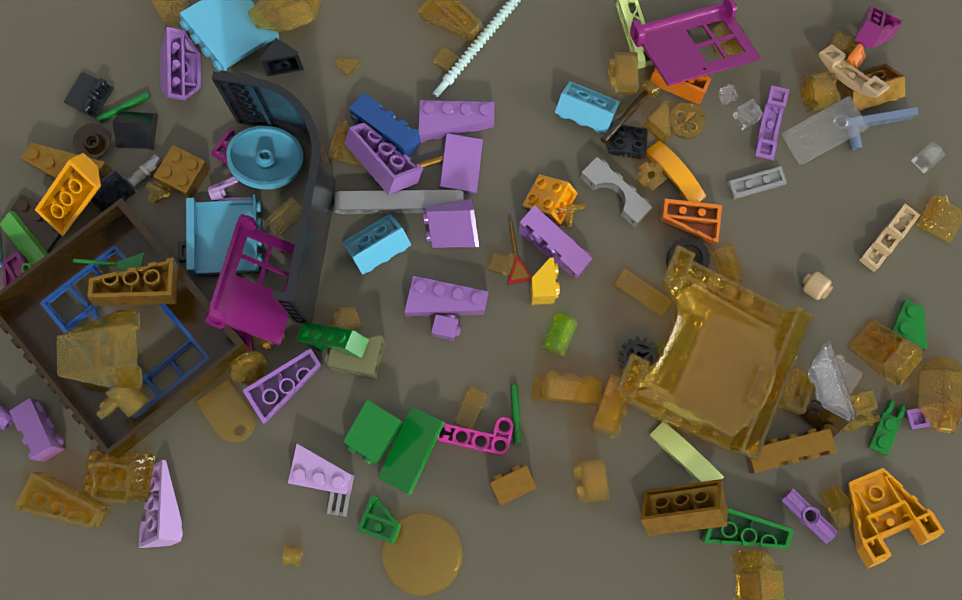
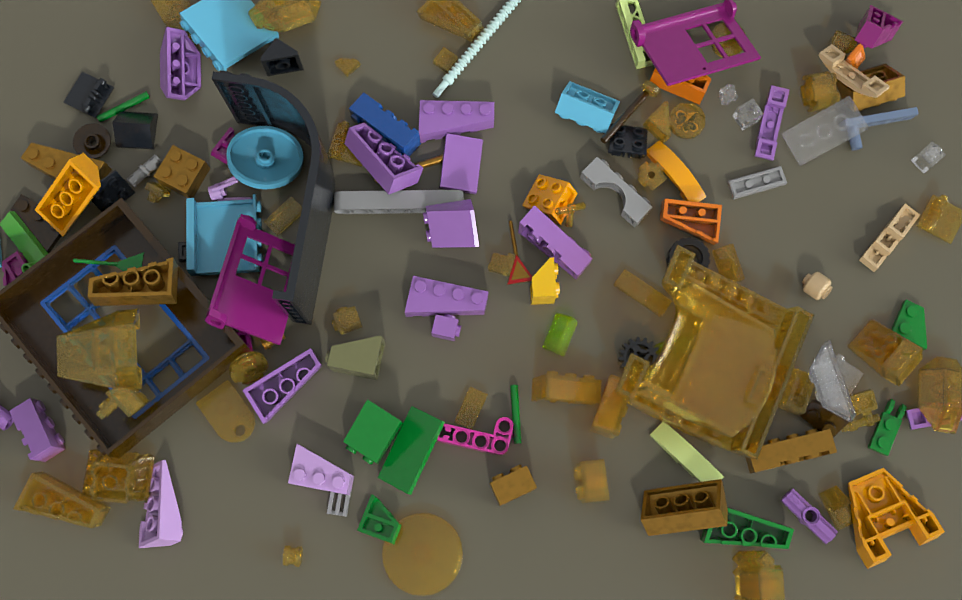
(339, 339): green arch -> none
(376, 243): medium azure slope -> none
(624, 73): clear yellow brick -> none

